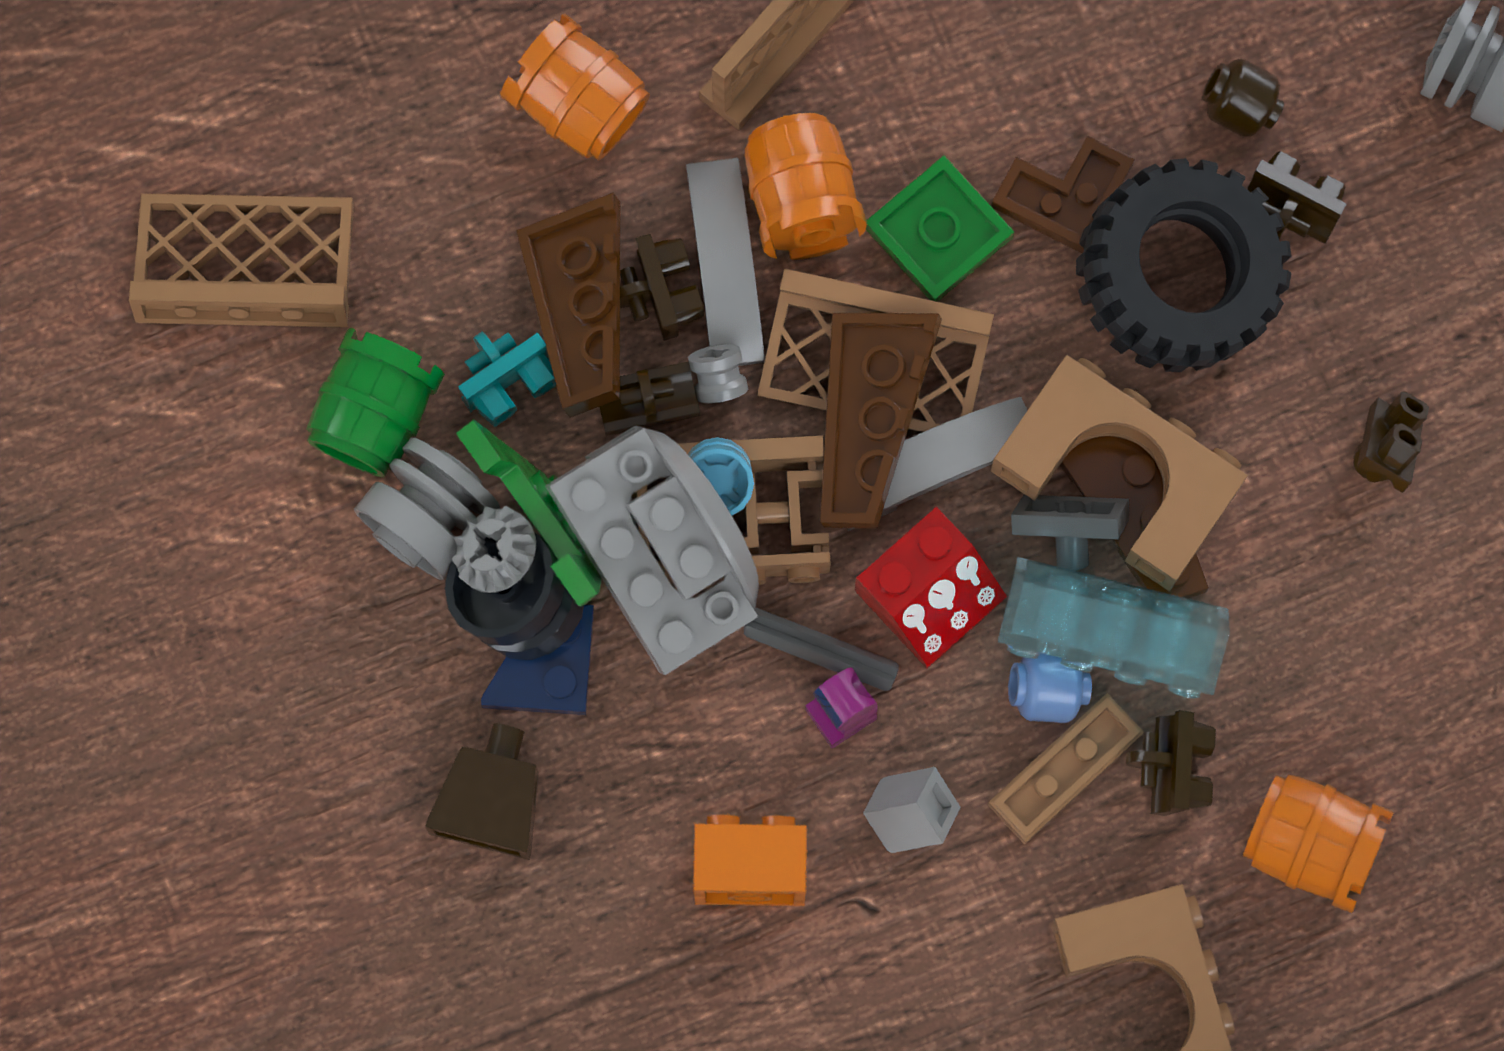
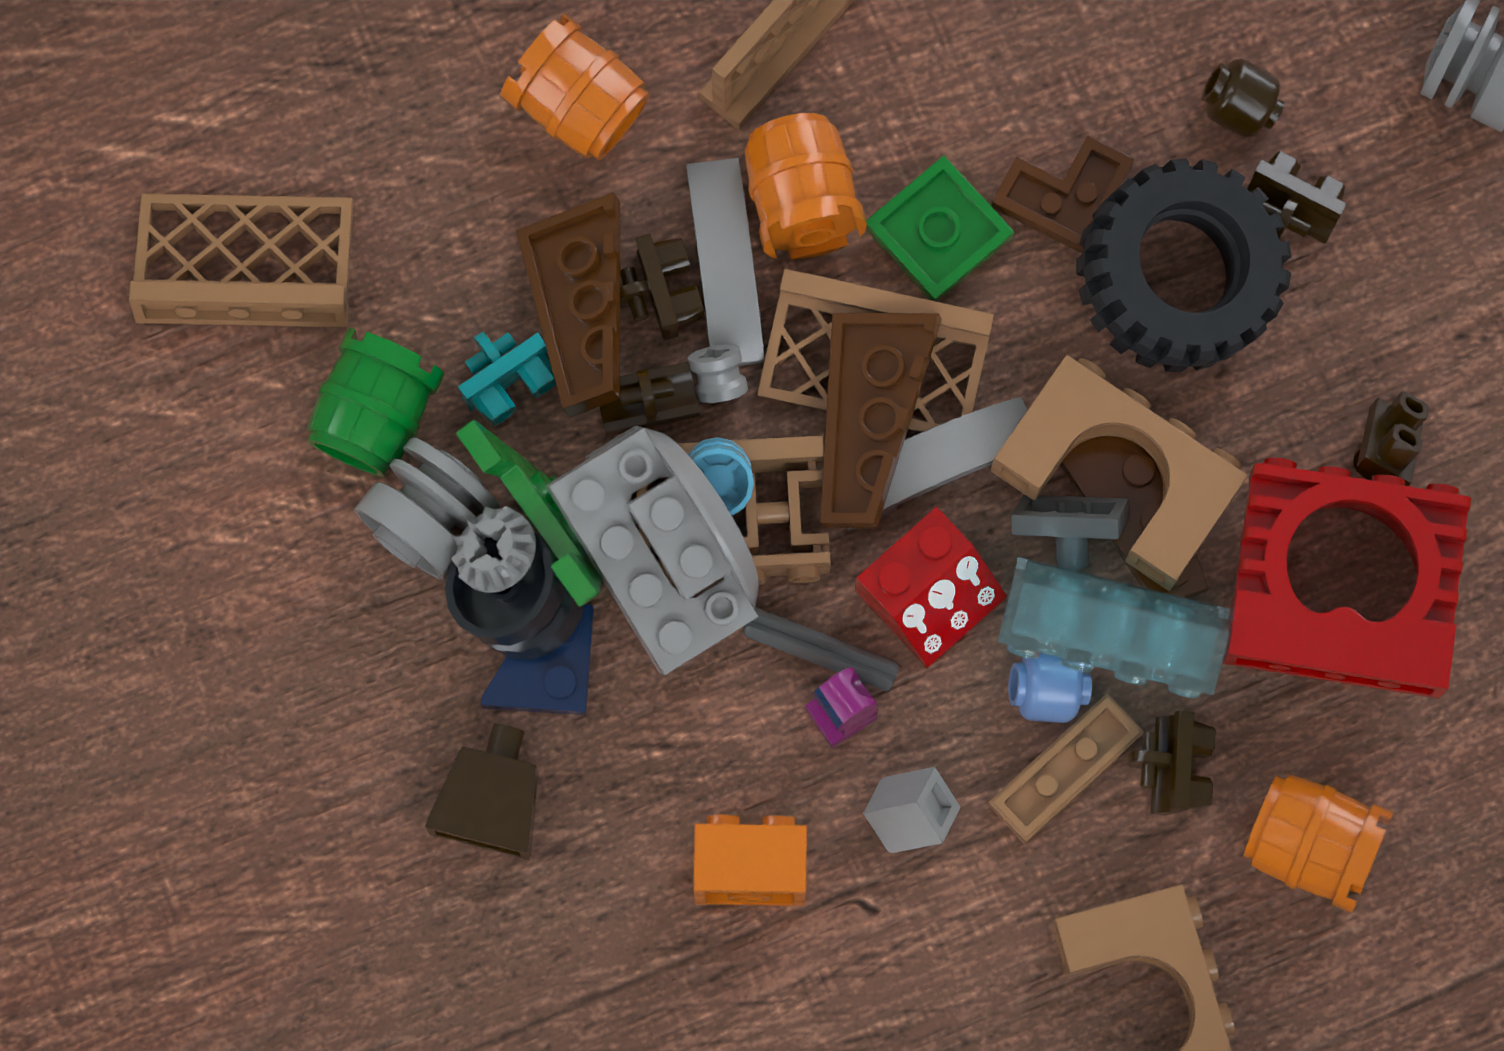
(1282, 636): none -> red hose

